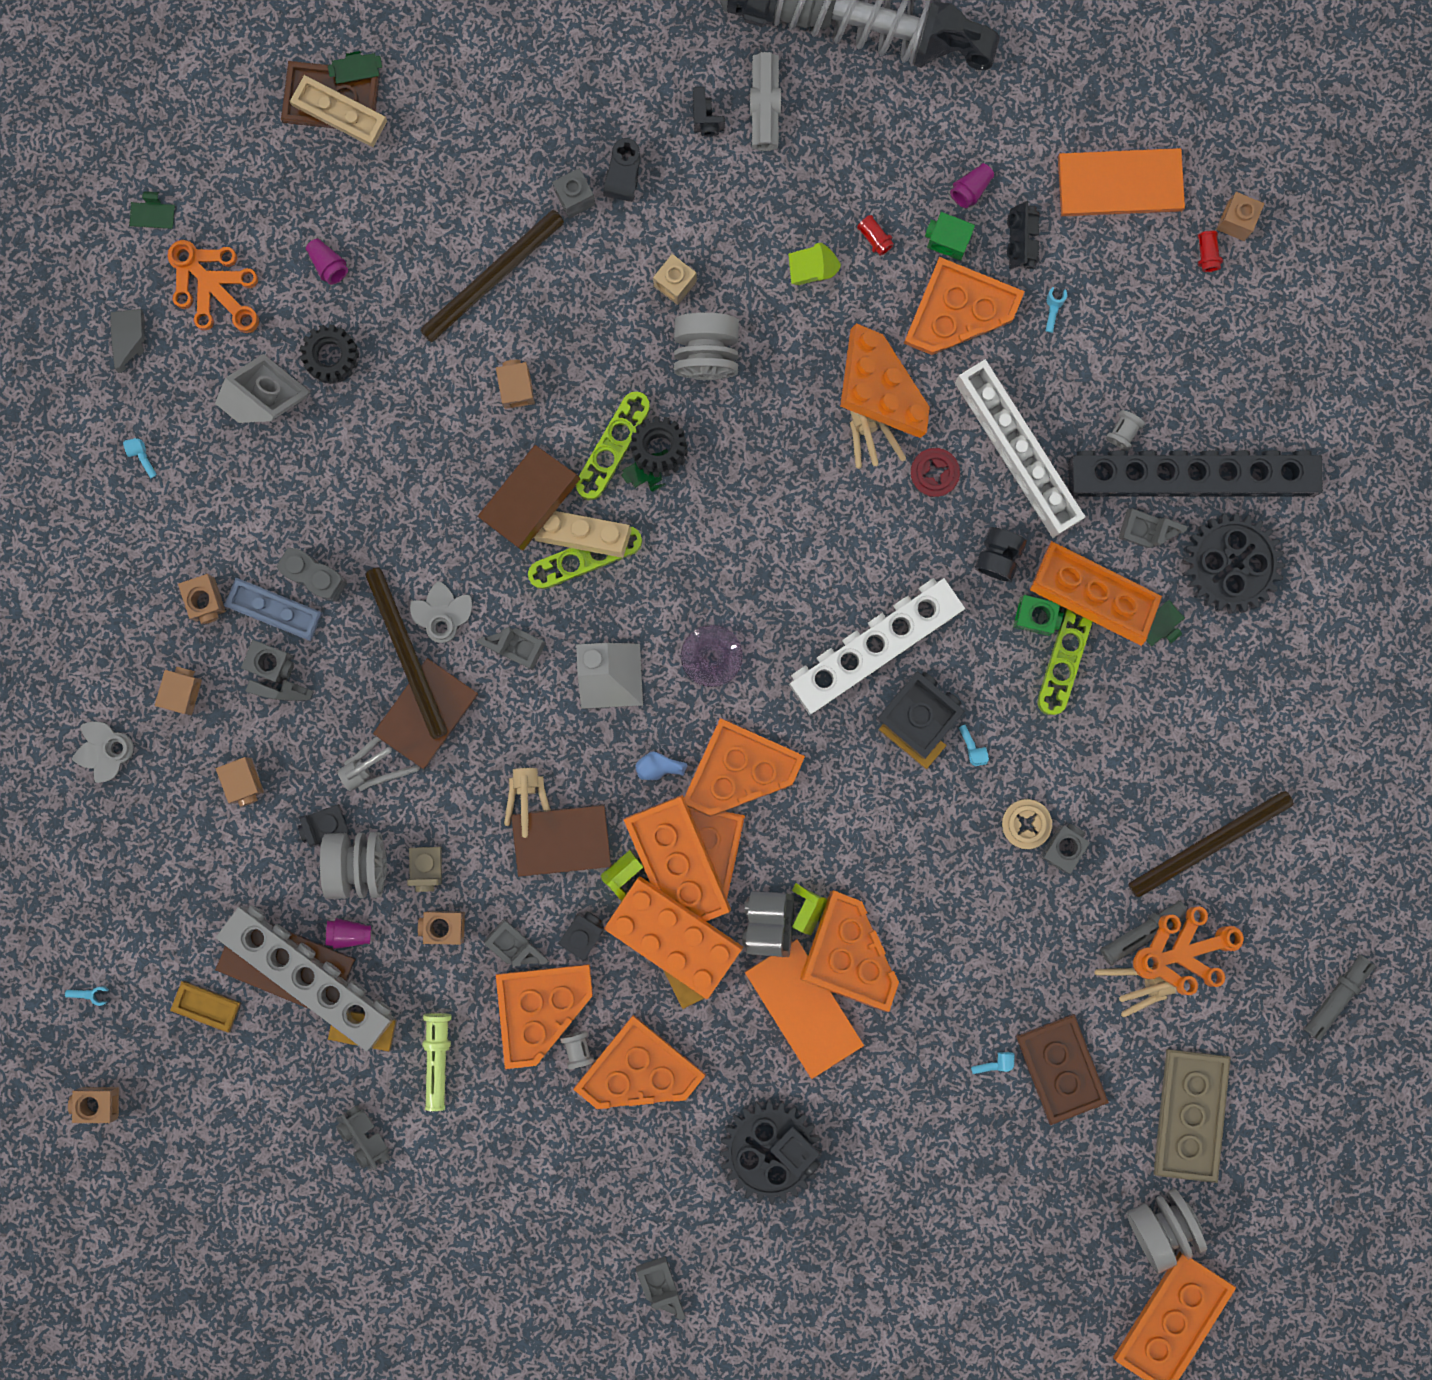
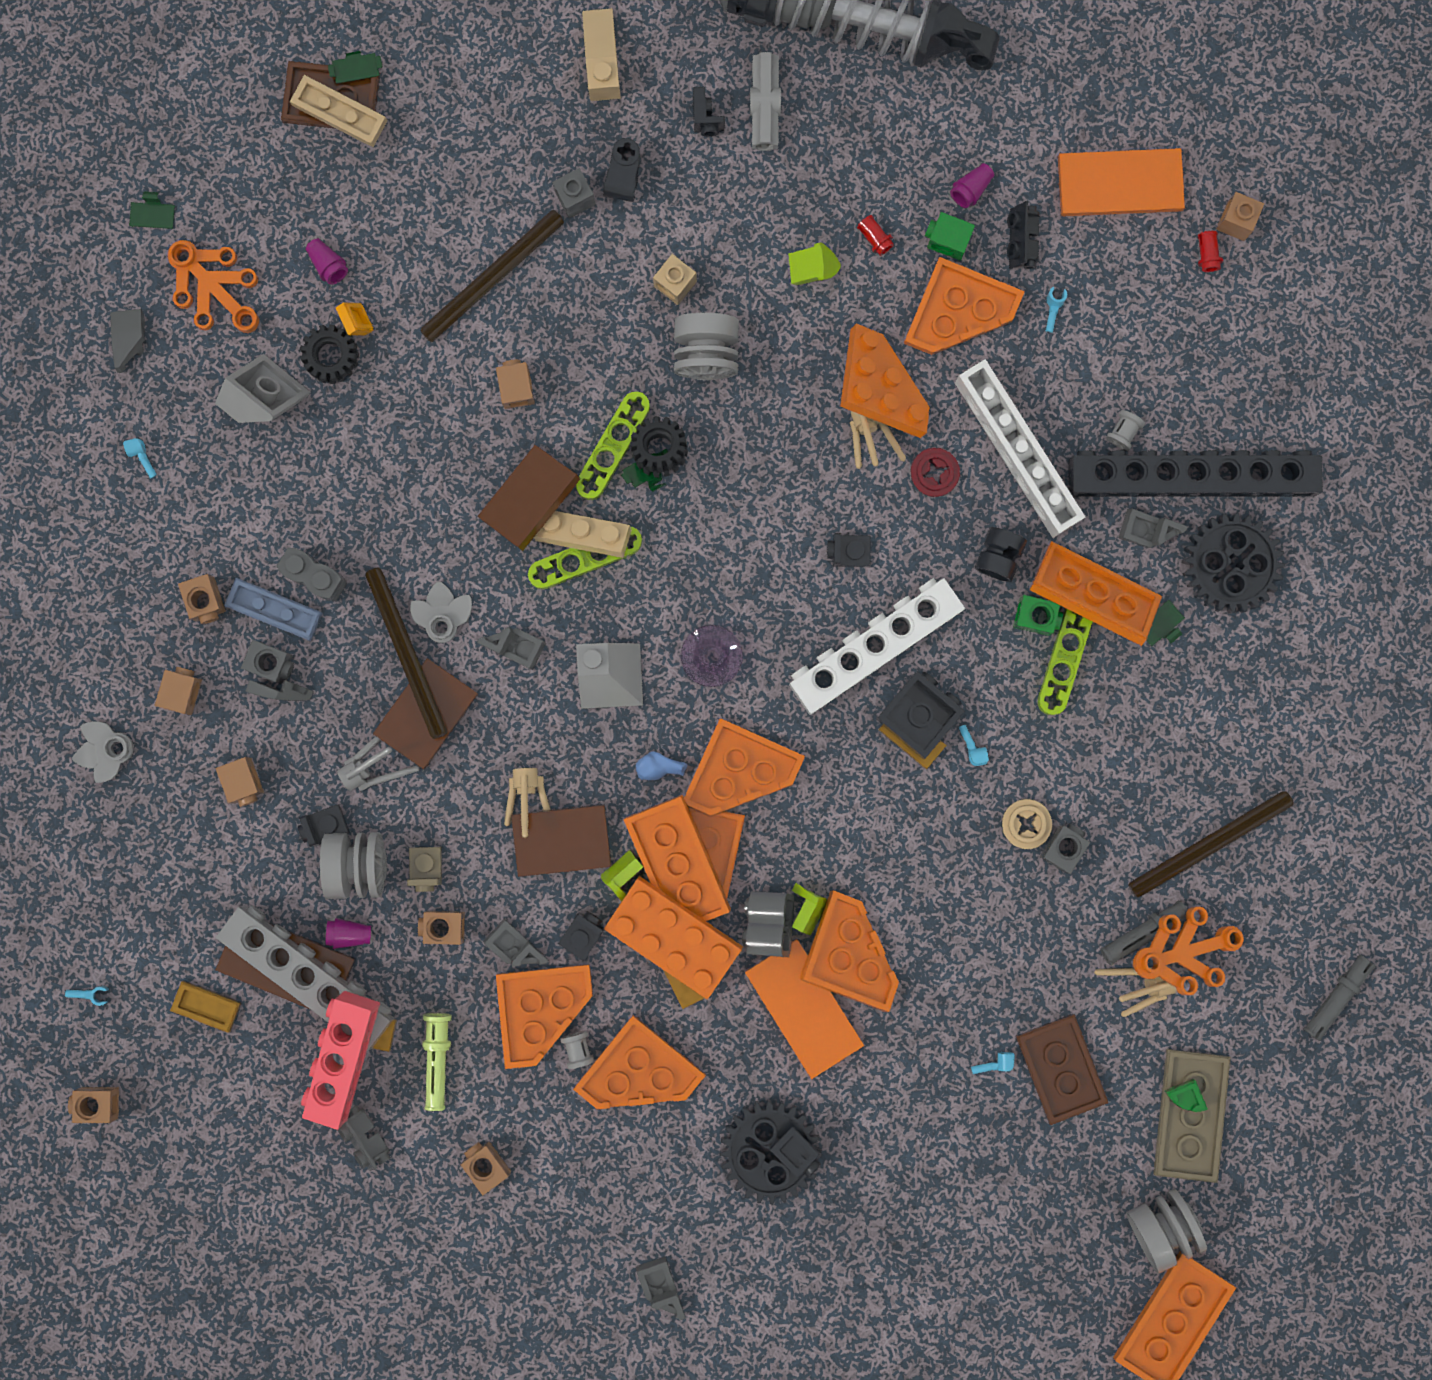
(354, 319): none -> light orange tile
(360, 1016): none -> coral brick
(485, 1181): none -> medium nougat brick
(601, 55): none -> tan slope
(849, 550): none -> black bracket
(1187, 1096): none -> green tile

